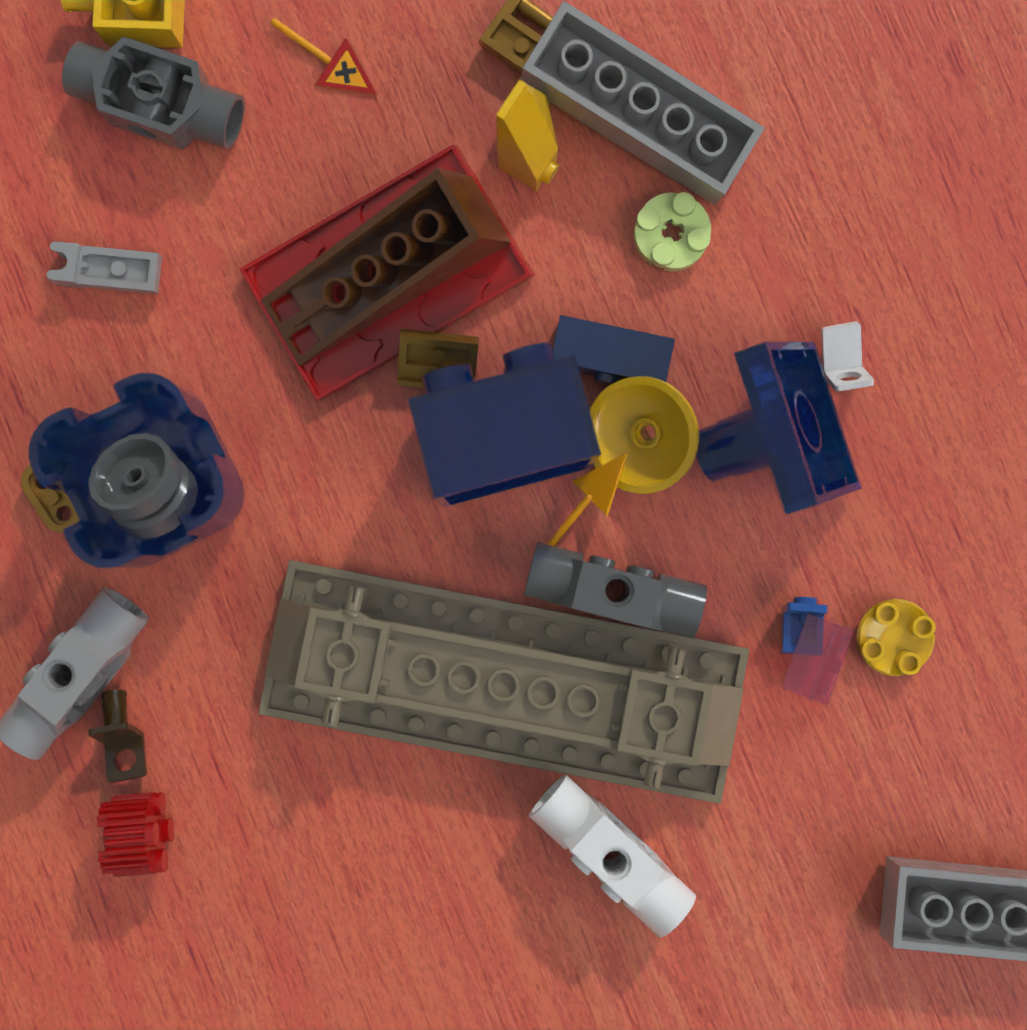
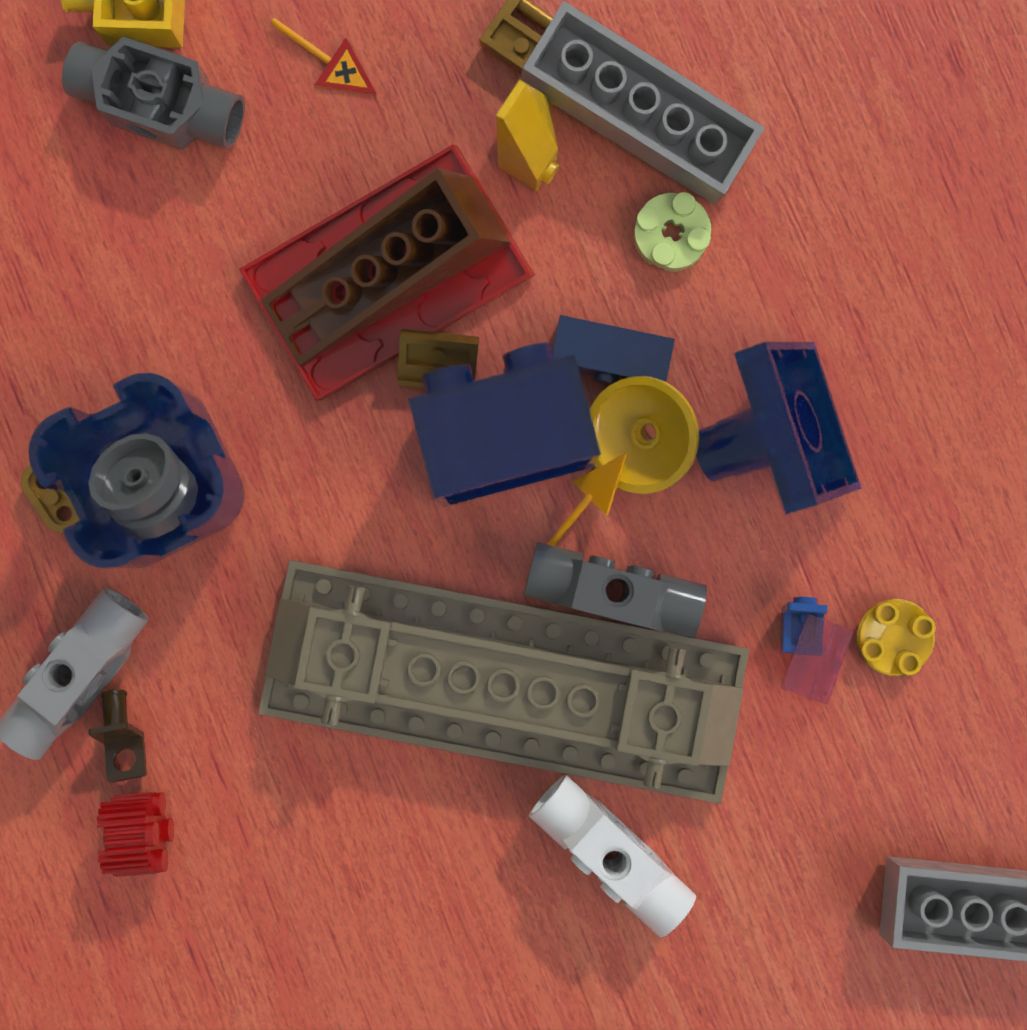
(107, 268): light grey plate -> none
(844, 356): white bracket -> none

